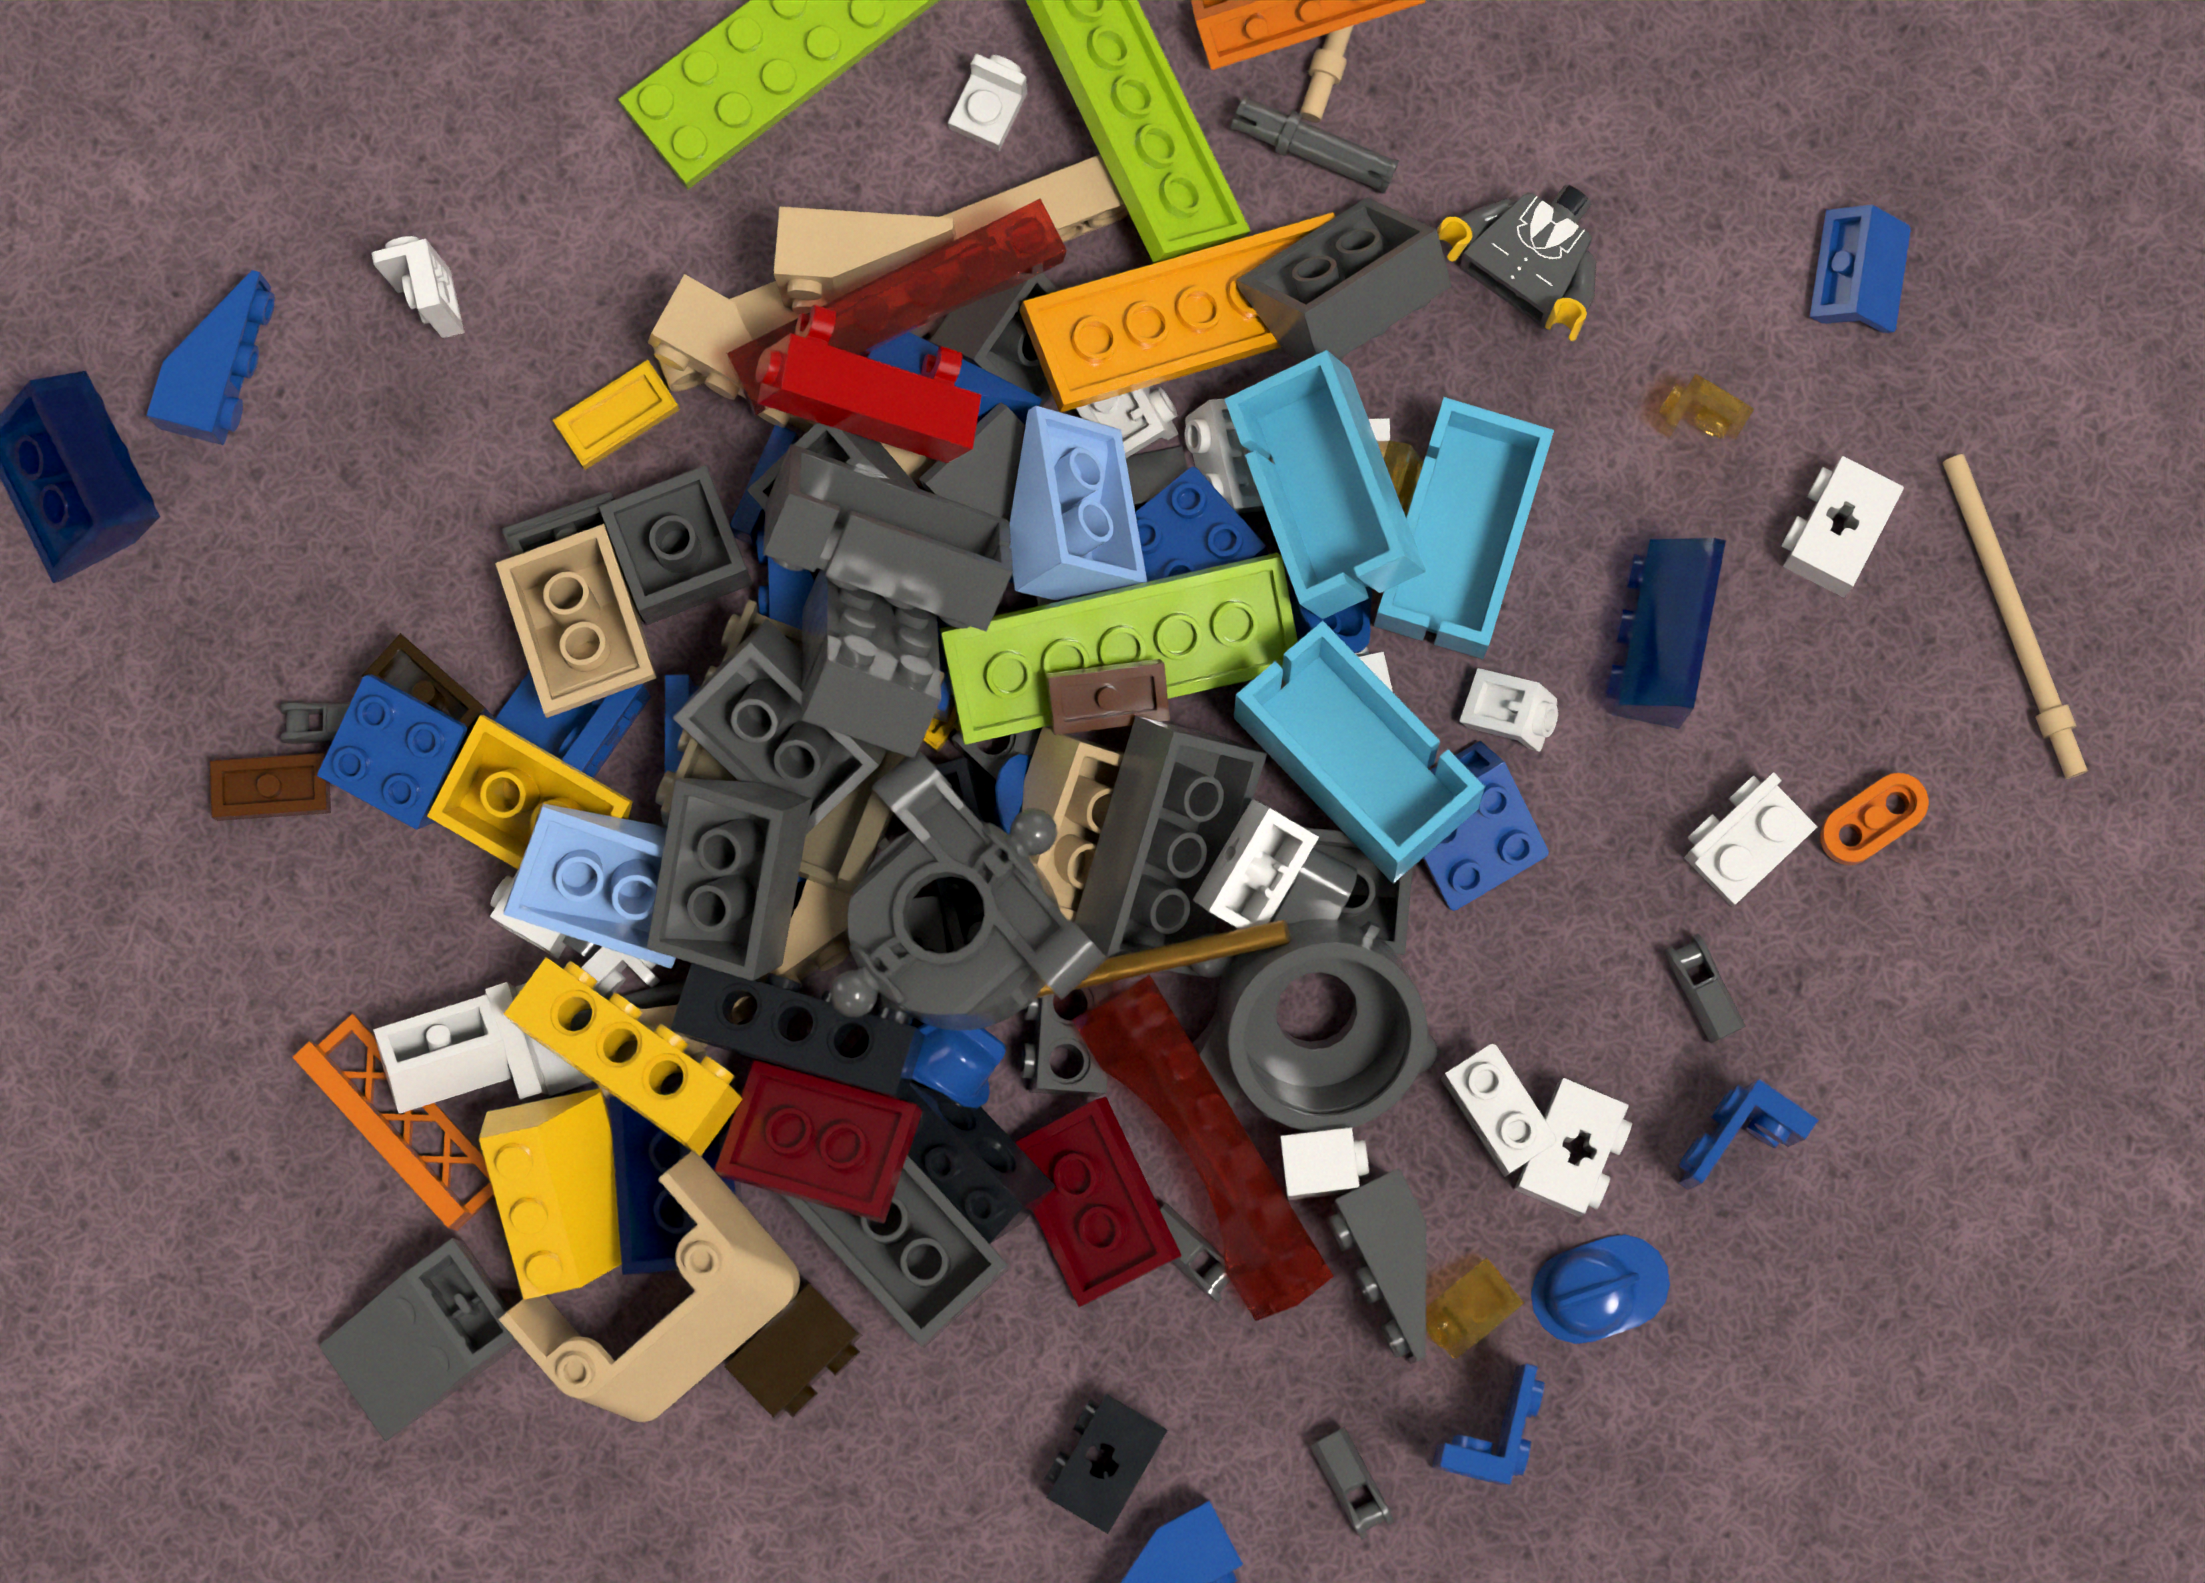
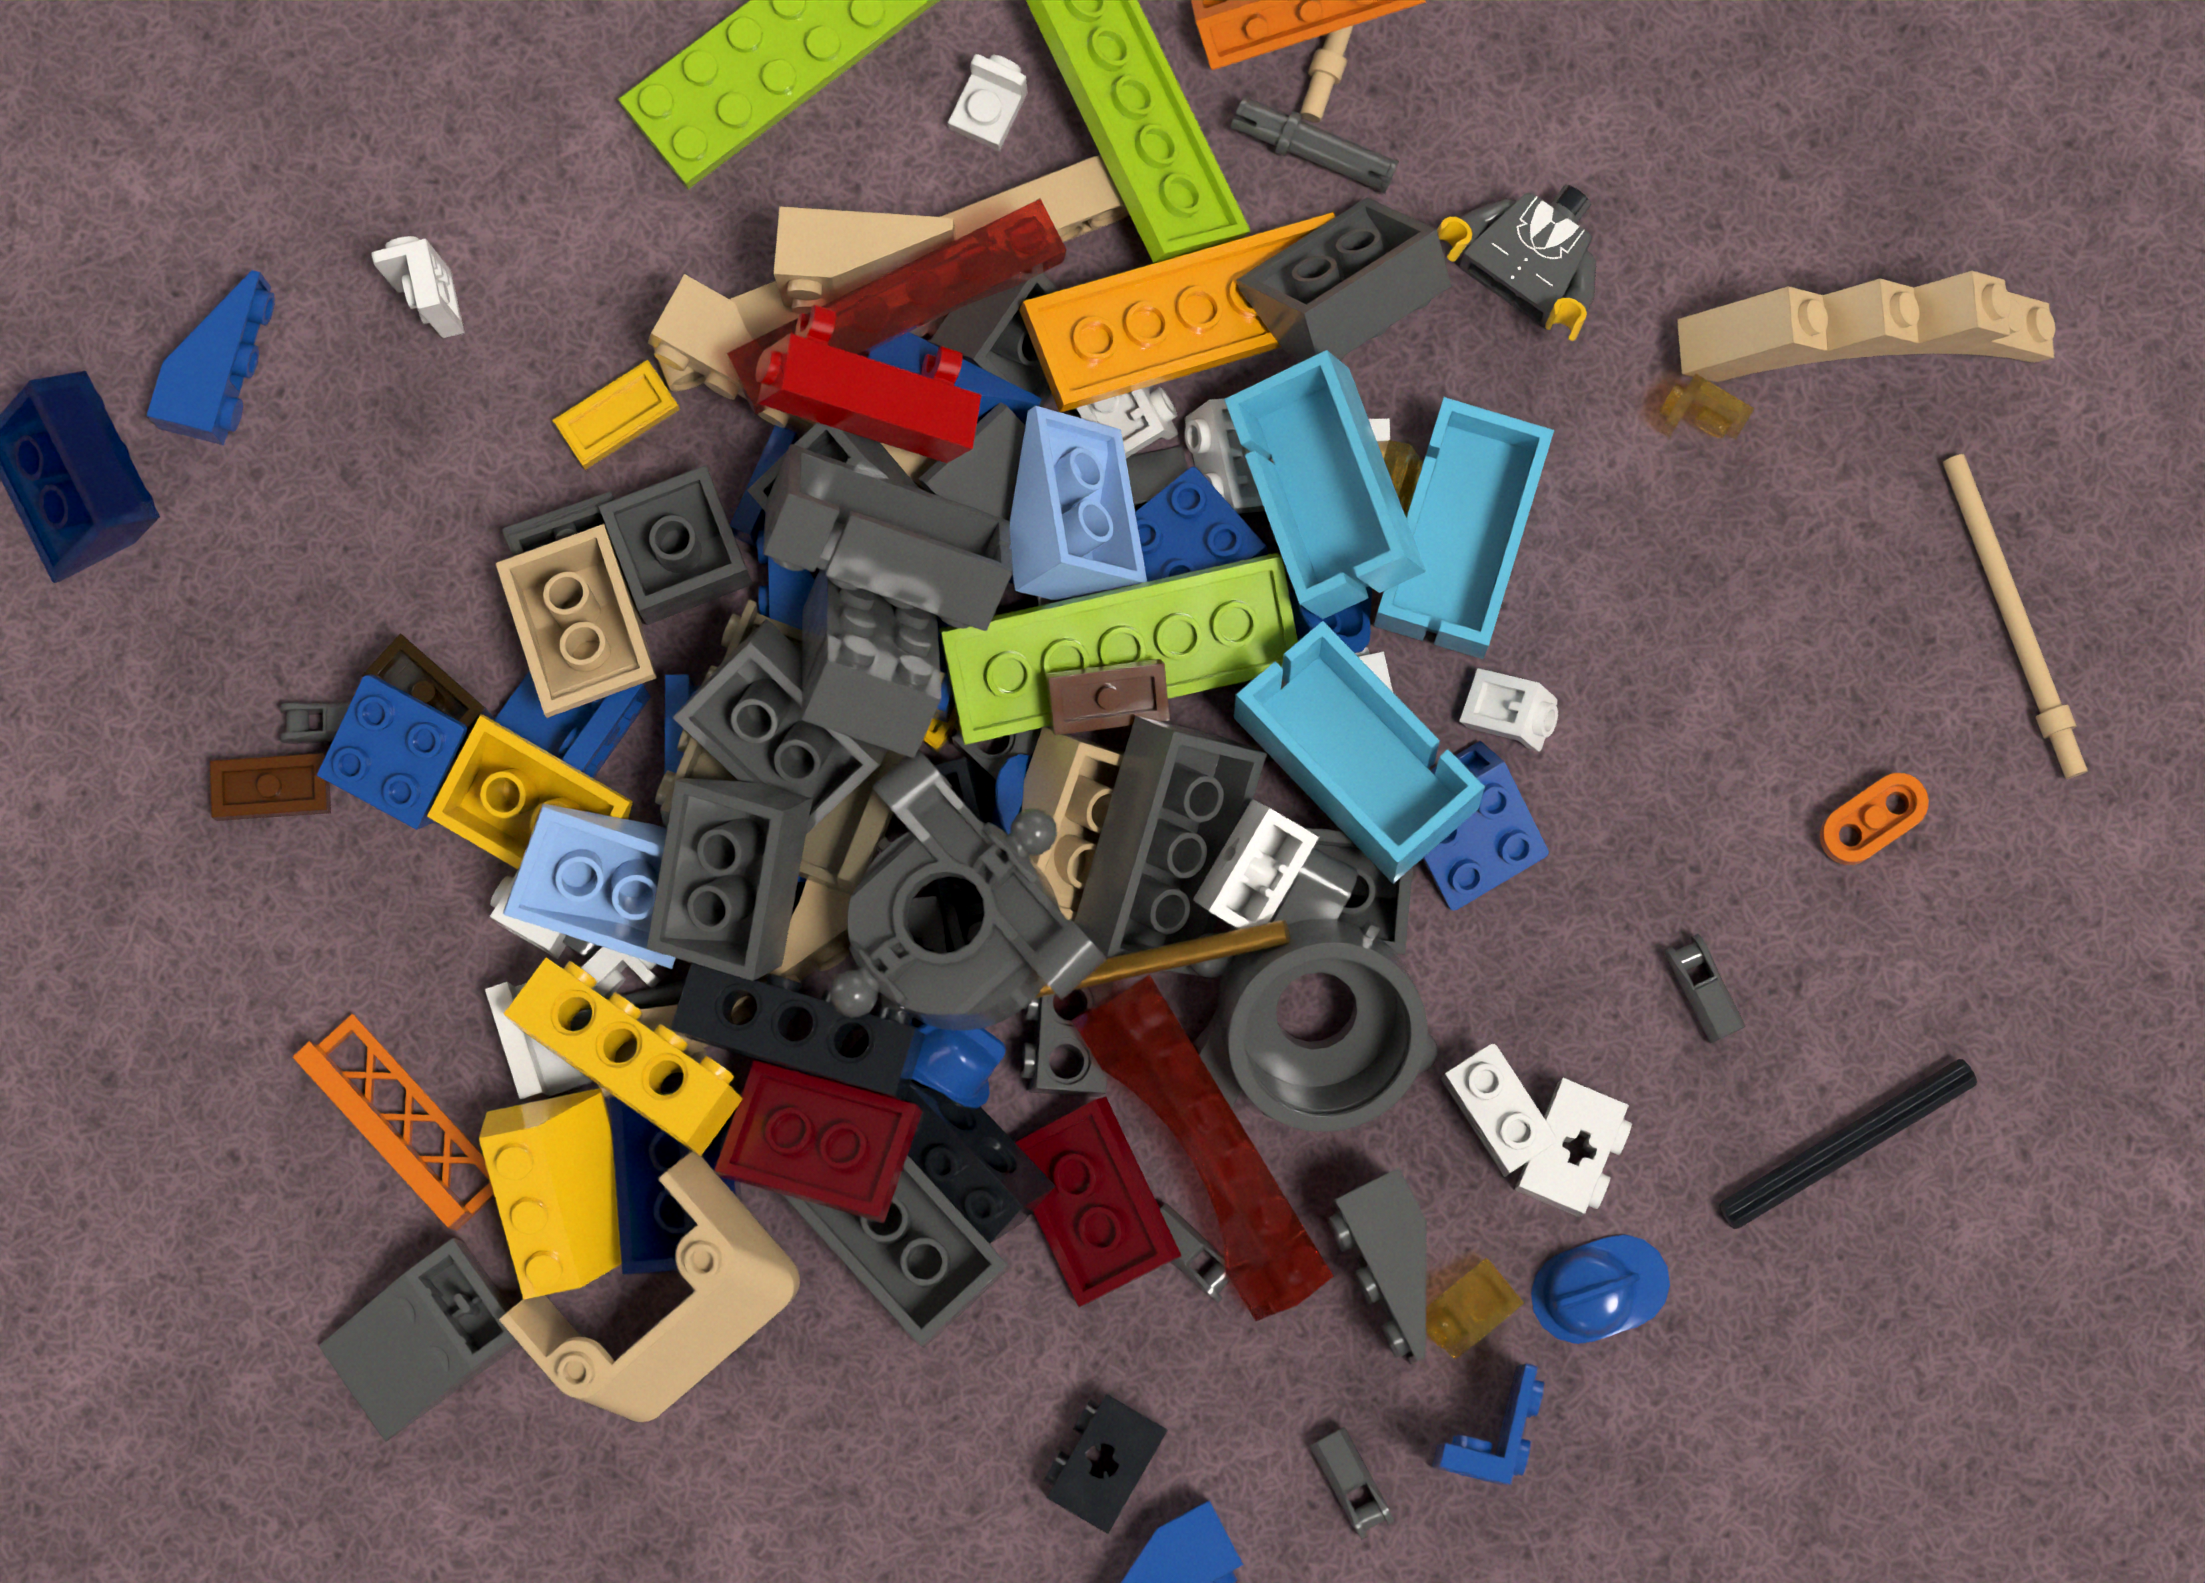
(442, 1053): white brick -> none
(795, 1353): dark brown brick -> none
(1323, 1163): white brick -> none
(1665, 630): clear blue slope -> none
(1748, 840): white bracket -> none
(1772, 1121): blue bracket -> none
(1848, 1144): none -> black axle
(1860, 267): blue panel -> none
(1866, 504): white brick -> none
(1875, 318): none -> tan arch

